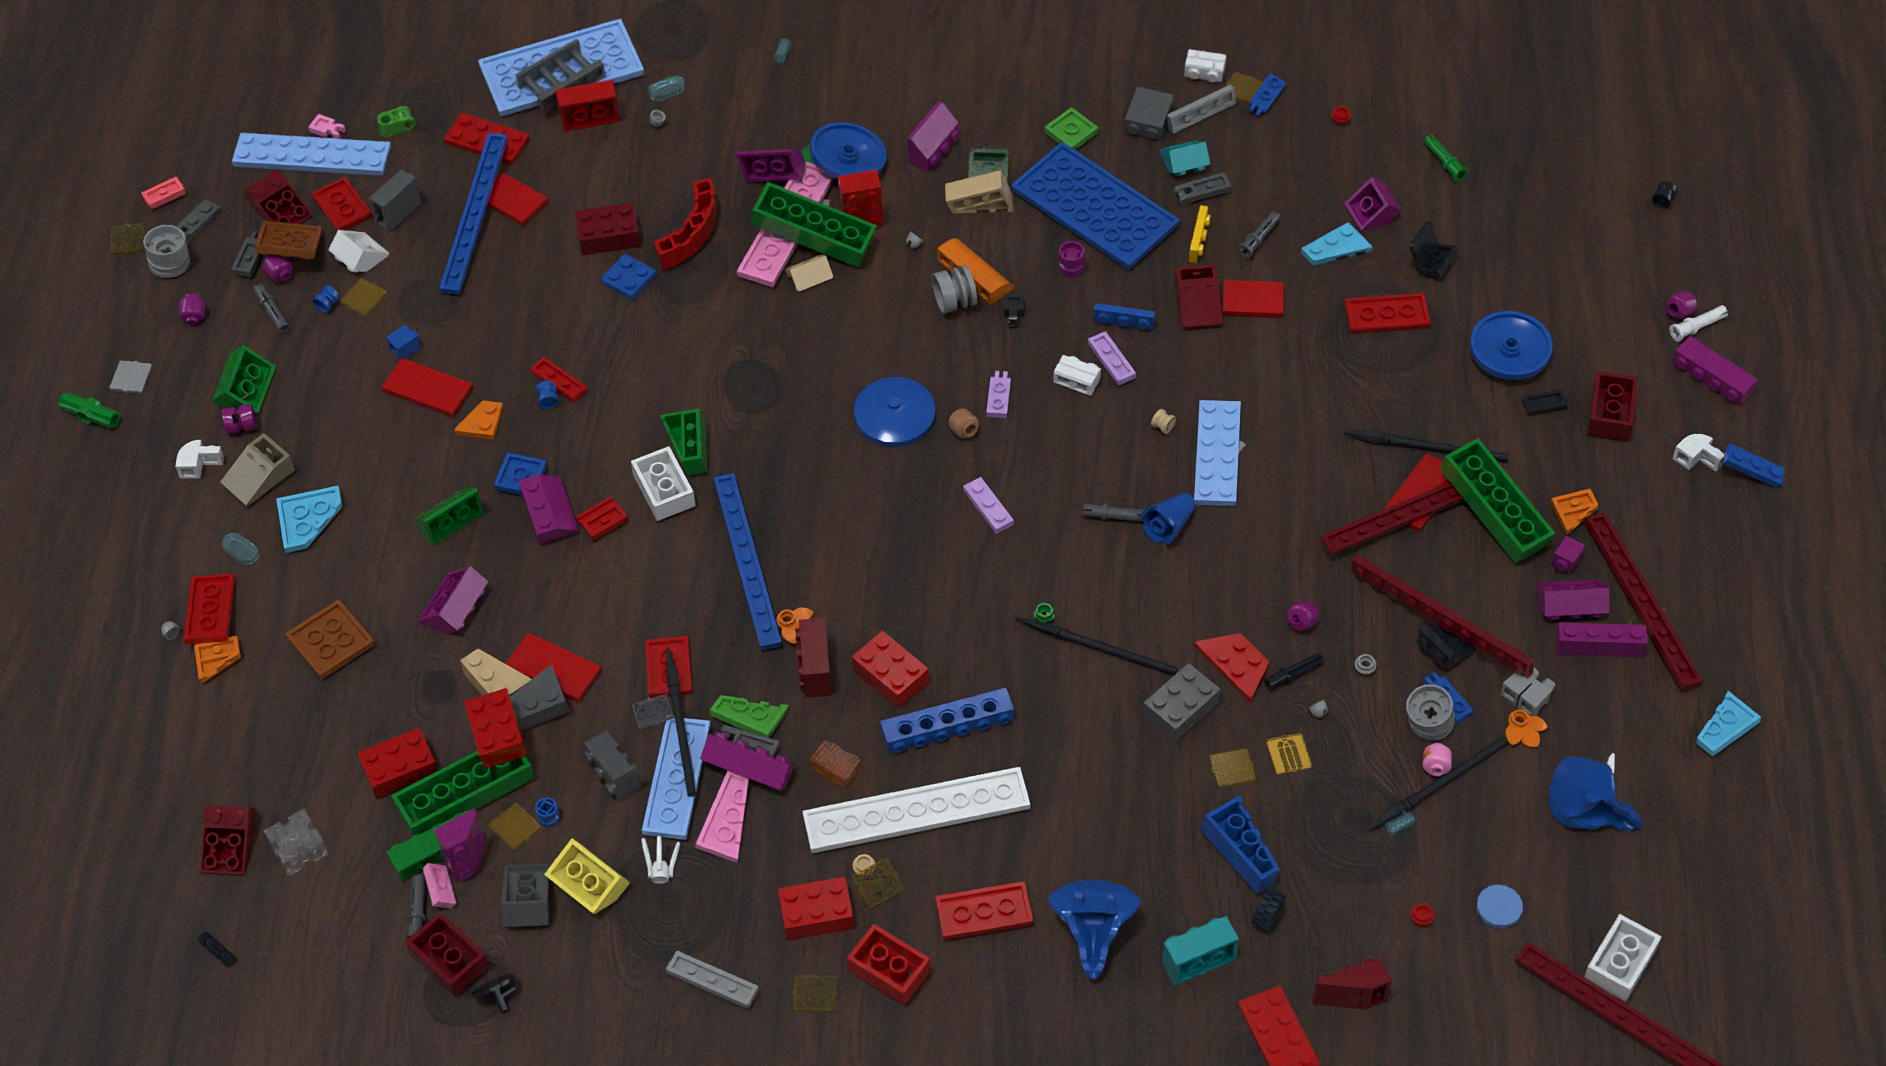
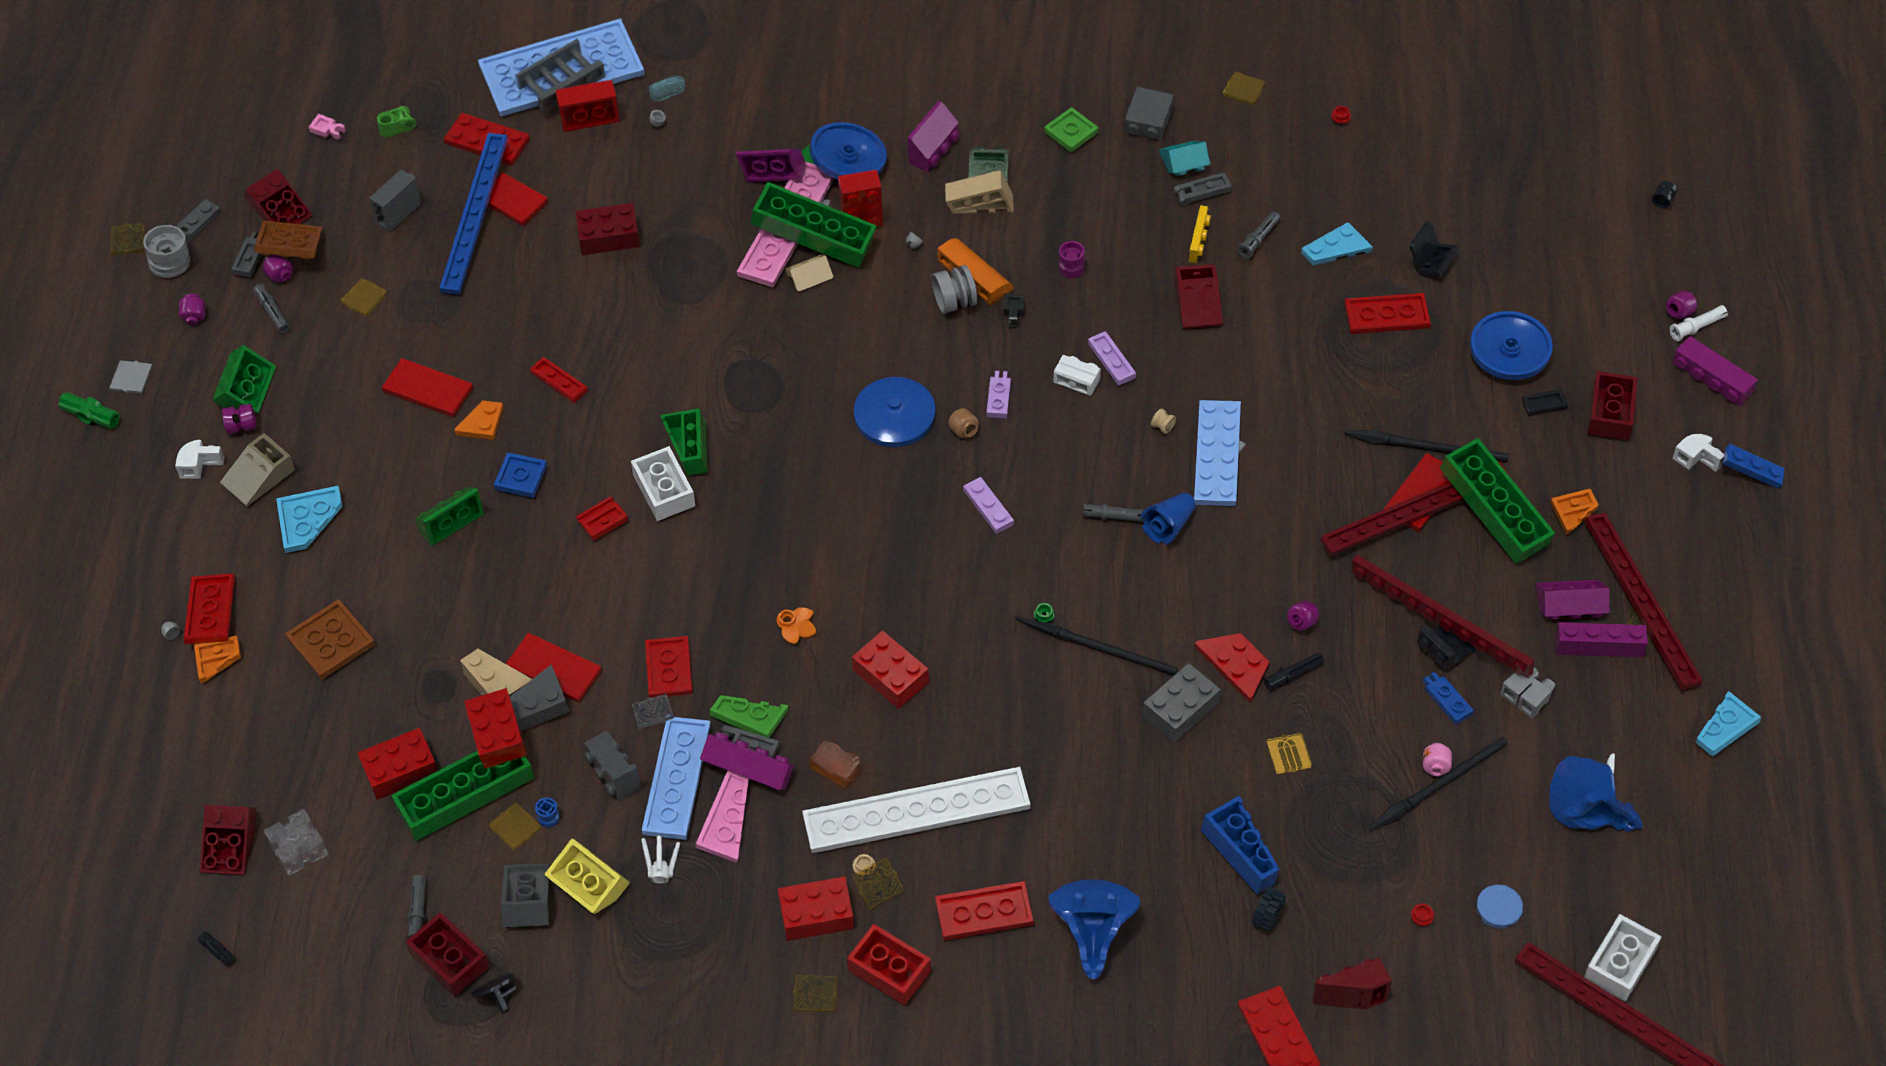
(163, 193): coral plate -> none
(240, 548): clear light blue tile -> none
(311, 154): light blue plate -> none
(326, 298): blue wheel -> none
(341, 205): red tile -> none
(357, 250): white slope -> none
(403, 342): blue brick -> none
(416, 852): green brick -> none
(439, 886): bright pink plate -> none
(453, 600): magenta slope -> none
(461, 845): magenta slope -> none
(547, 395): blue wheel -> none
(548, 507): magenta slope -> none
(628, 277): blue plate -> none
(674, 690): black piece -> none
(696, 229): red brick -> none
(712, 979): light grey plate -> none
(747, 562): blue plate -> none
(783, 47): clear light blue pin -> none
(813, 657): dark red brick -> none
(954, 712): blue brick -> none
(1095, 205): blue plate -> none
(1124, 316): blue plate -> none
(1200, 950): teal brick -> none
(1201, 109): light grey plate -> none
(1205, 65): white brick -> none
(1232, 768): clear yellow piece -> none
(1253, 298): red tile -> none
(1266, 94): blue hinge -> none
(1318, 709): light grey hinge -> none
(1367, 660): light grey plate -> none
(1372, 205): magenta slope -> none
(1400, 823): clear light blue pin -> none
(1429, 701): light grey wheel -> none
(1450, 163): green pin -> none
(1524, 732): orange plate -> none
(1568, 555): magenta brick -> none

